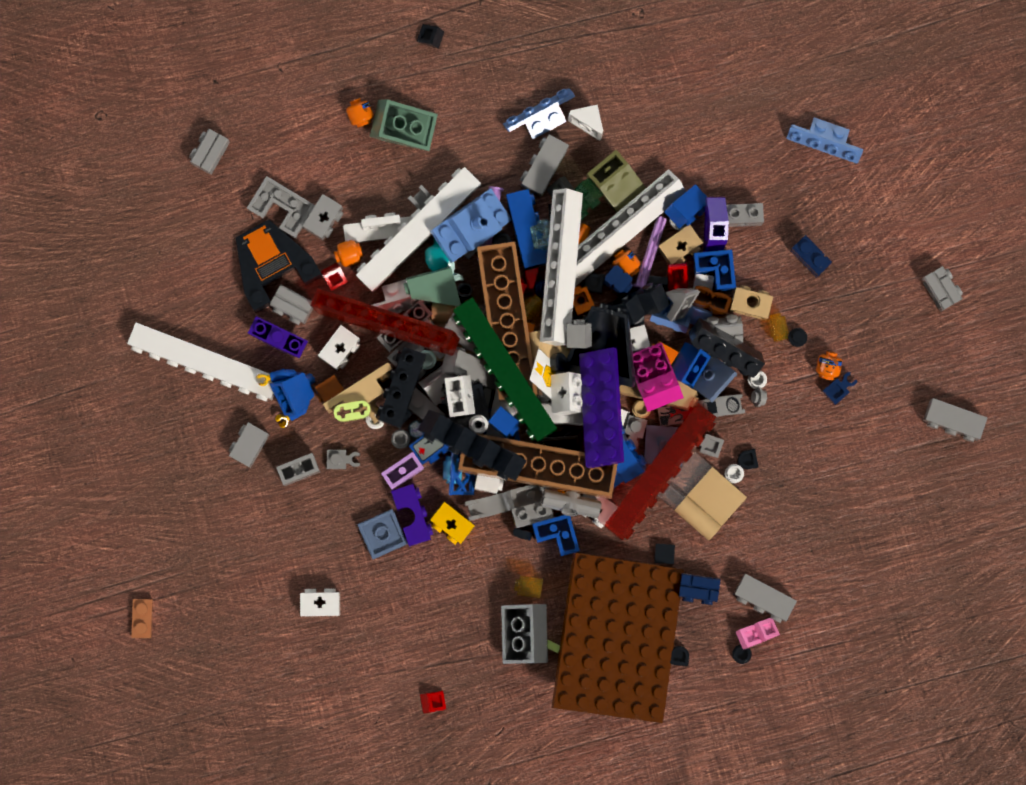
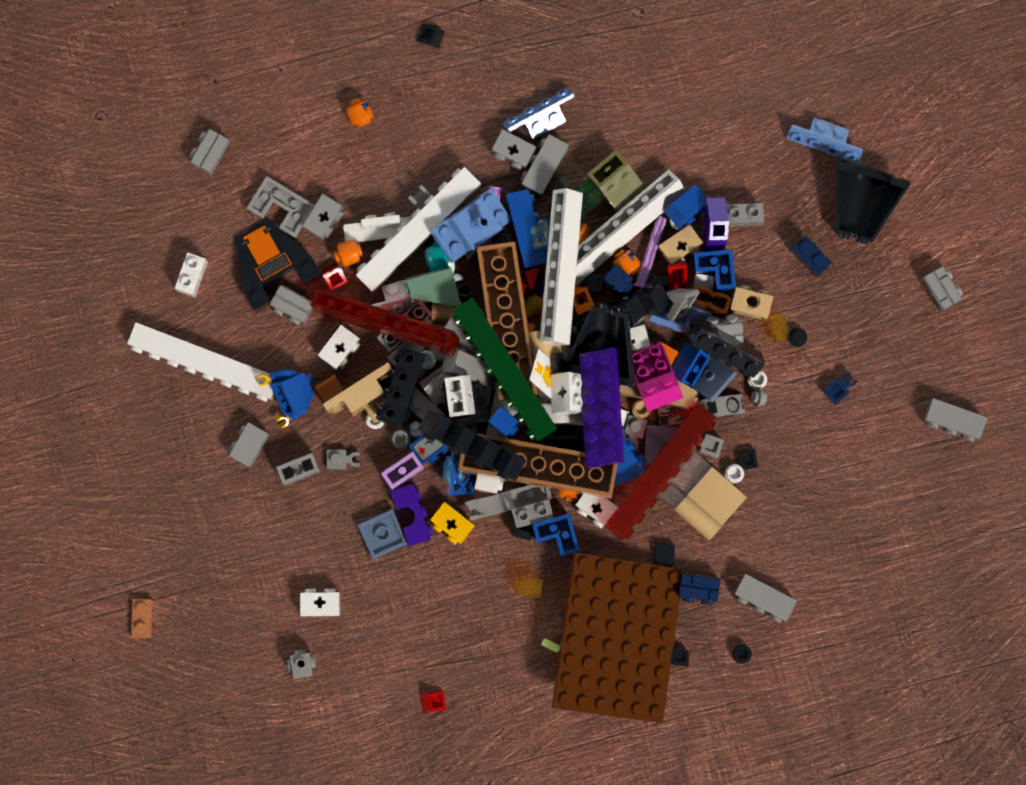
(191, 275): none -> white brick
(277, 337): dark purple slope -> none
(300, 672): none -> light grey brick
(353, 415): yellowish green beam -> none
(403, 125): sand green slope -> none
(483, 428): white plate -> none
(509, 141): none -> light grey brick
(524, 634): dark grey brick -> none
(571, 503): light grey piece -> none
(579, 334): light grey brick -> none
(588, 120): white slope -> none
(757, 633): bright pink slope -> none
(829, 365): orange head -> none
(864, 200): none -> black cone

